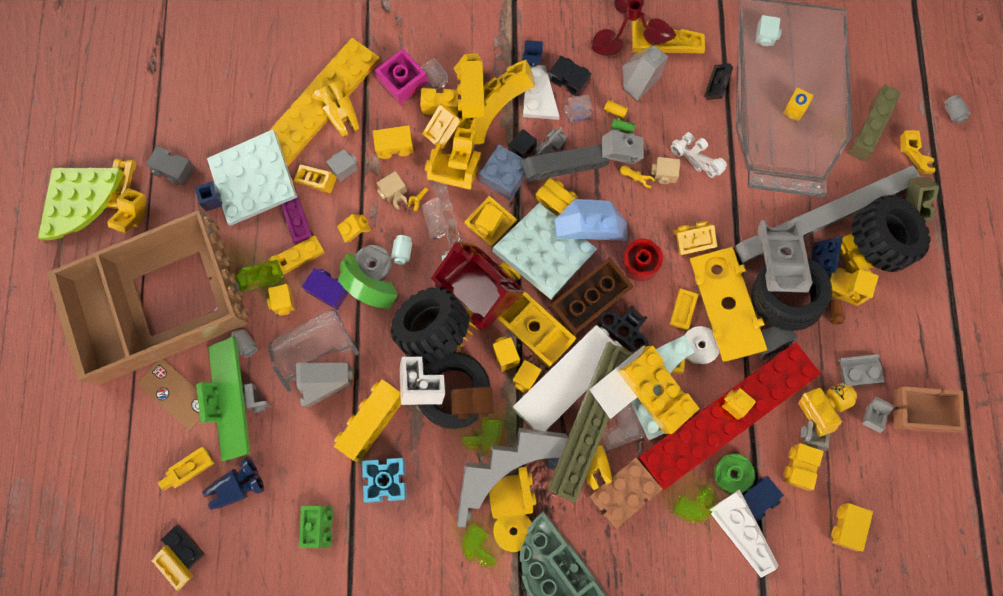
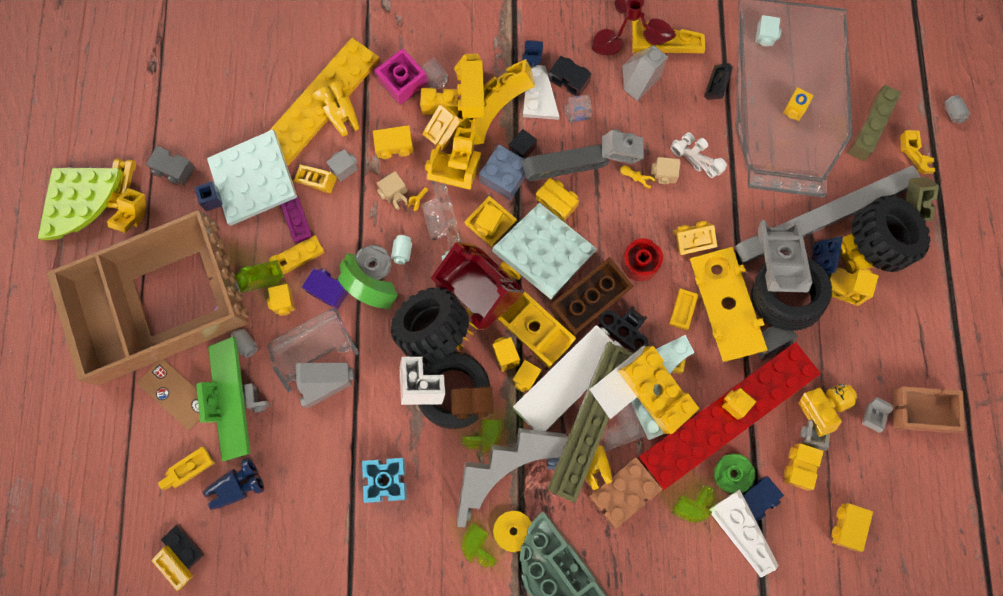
(316, 527): bright green bracket -> none
(353, 226): yellow bracket -> none
(369, 421): yellow brick -> none
(512, 495): yellow bracket -> none
(554, 139): light grey hinge -> none
(591, 221): light blue wedge -> none
(615, 108): yellow pin -> none
(623, 126): bright green pin -> none
(702, 355): white plate -> none
(836, 312): dark orange pin -> none
(861, 370): light grey plate -> none

